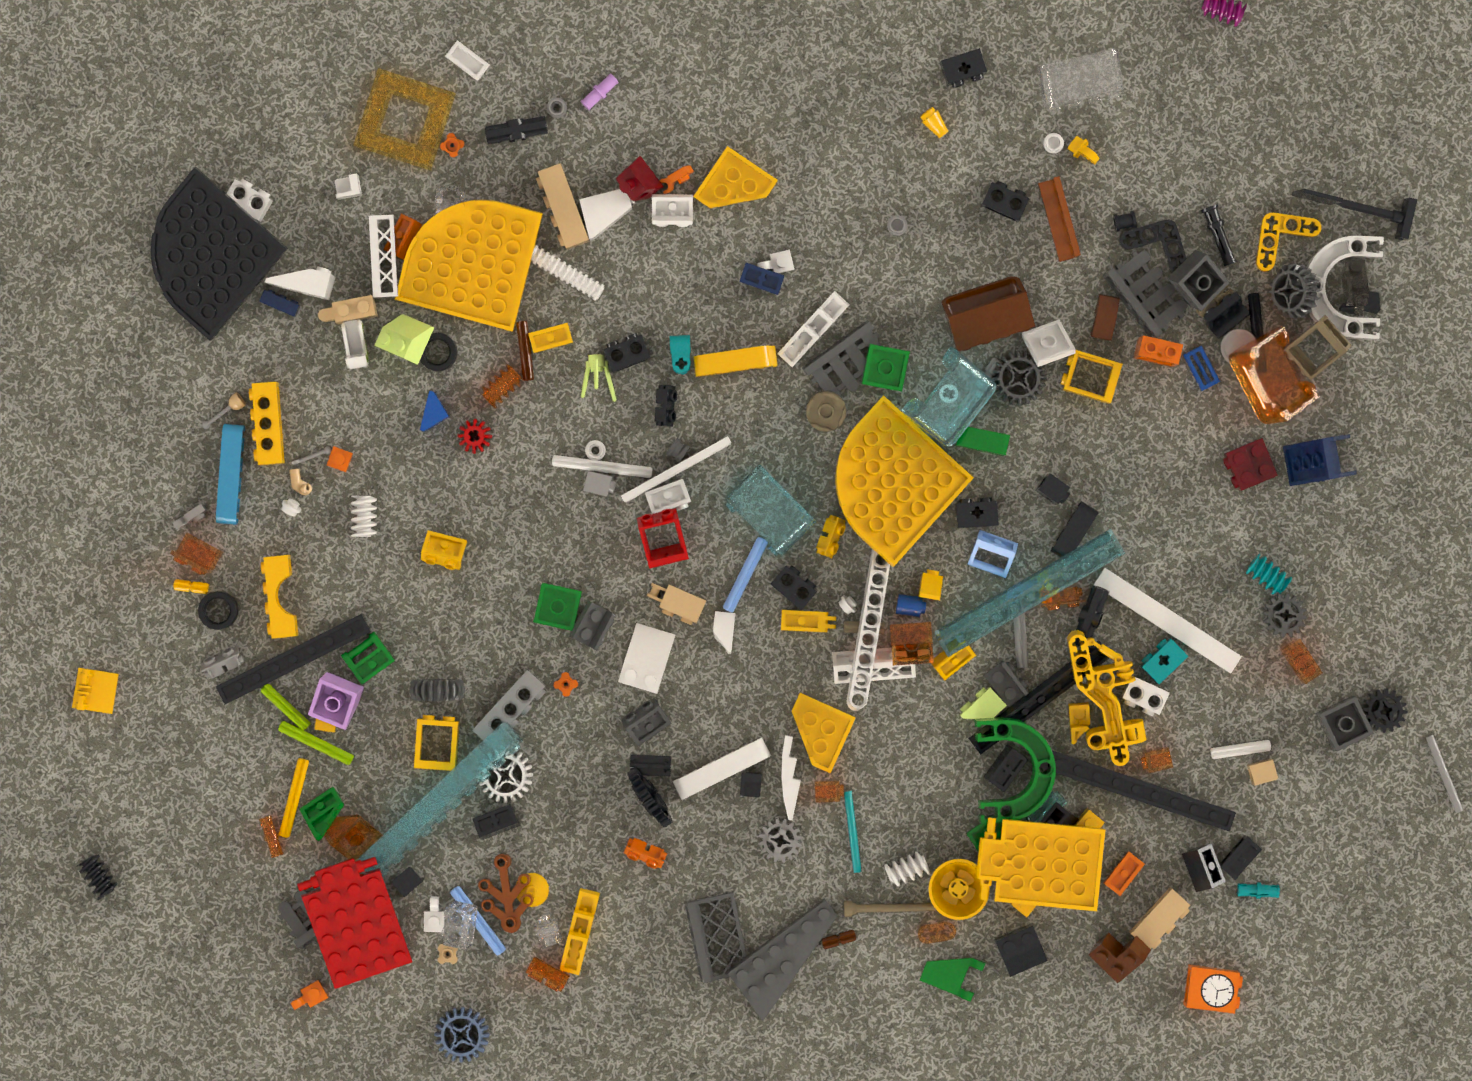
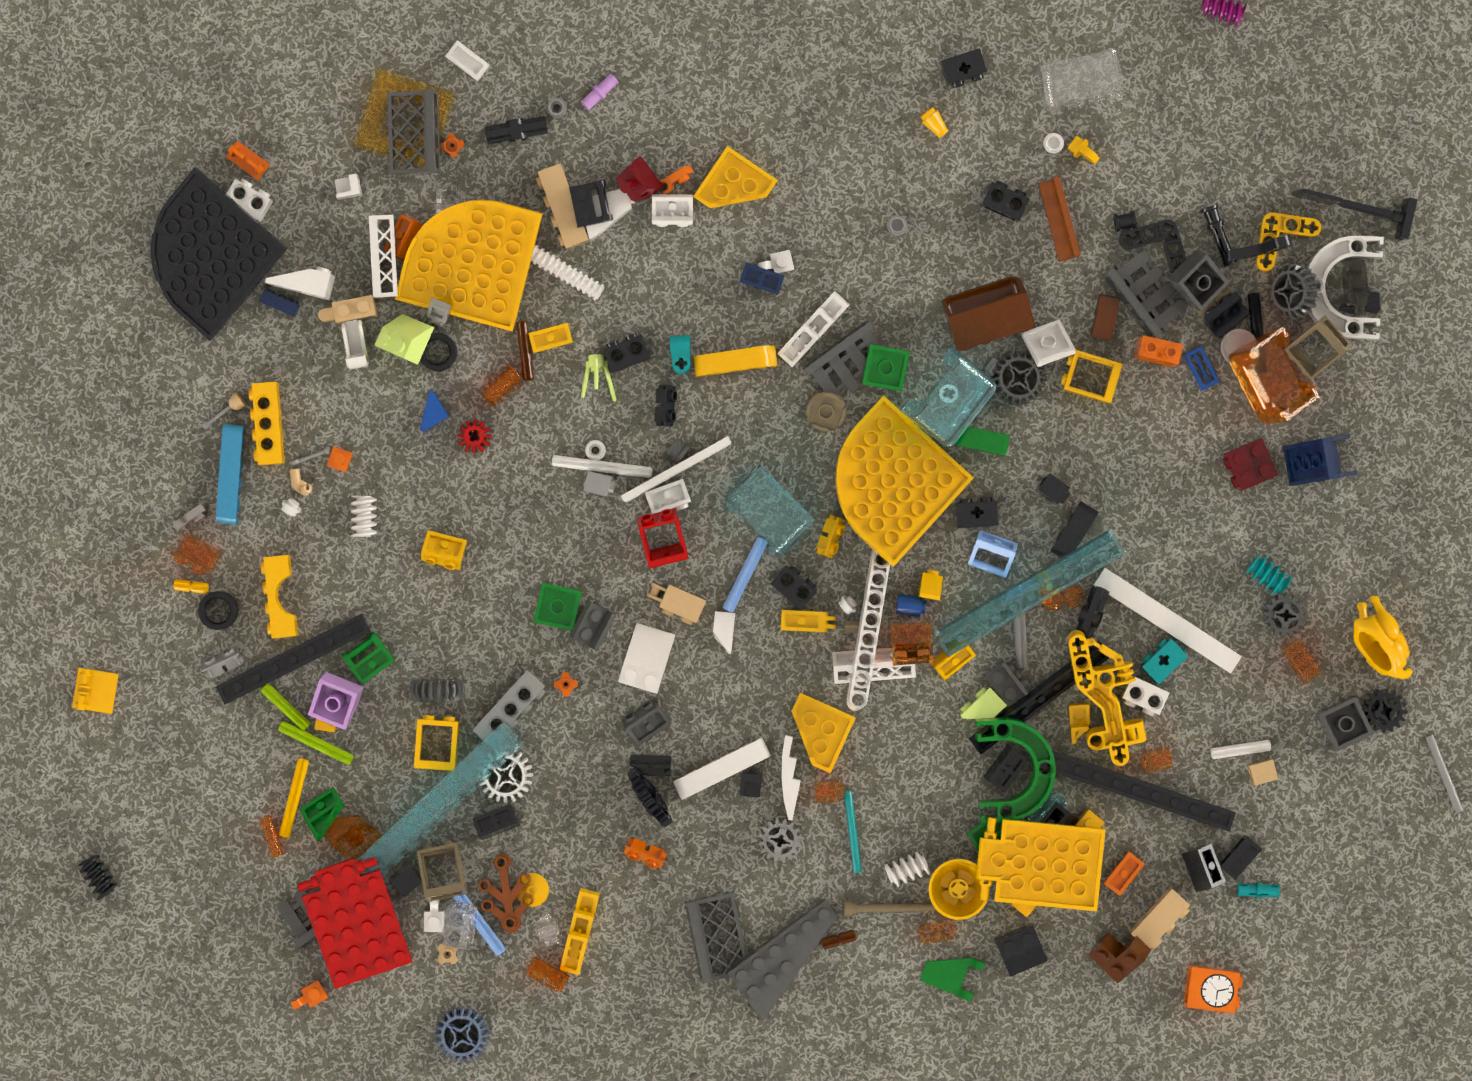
(247, 160): none -> orange hinge
(431, 132): none -> dark grey fence
(438, 313): none -> light grey plate
(446, 891): none -> dark tan window
(584, 205): none -> black plate
(1270, 246): none -> black beam
(1381, 641): none -> yellow piece

